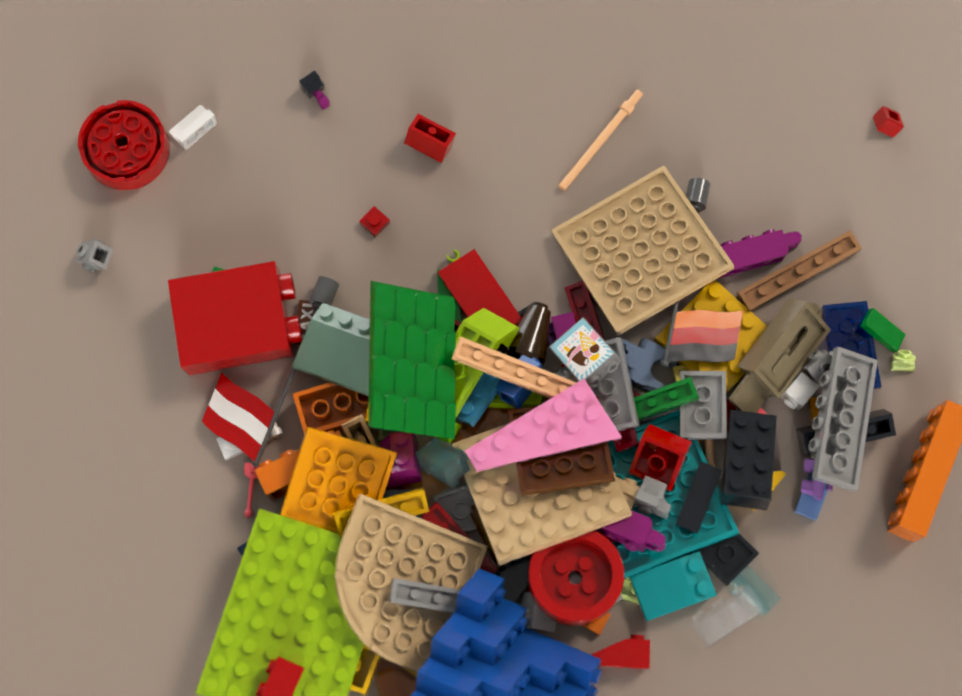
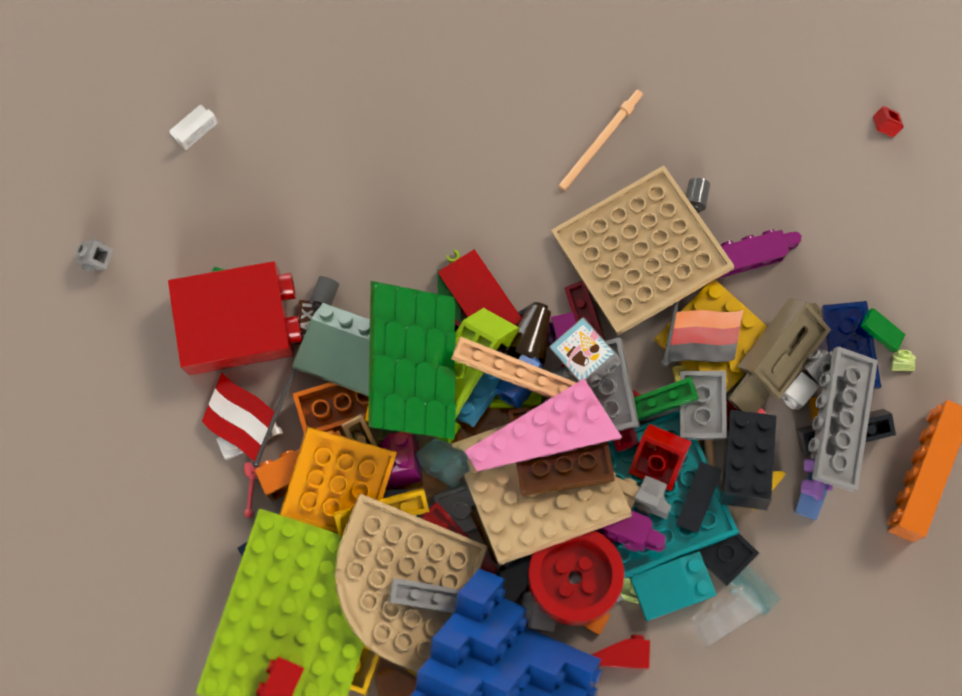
(131, 164): red brick -> none
(312, 87): black piece -> none
(374, 221): red plate -> none
(429, 138): red brick -> none
(640, 361): sand blue piece -> none
(799, 271): medium nougat plate -> none

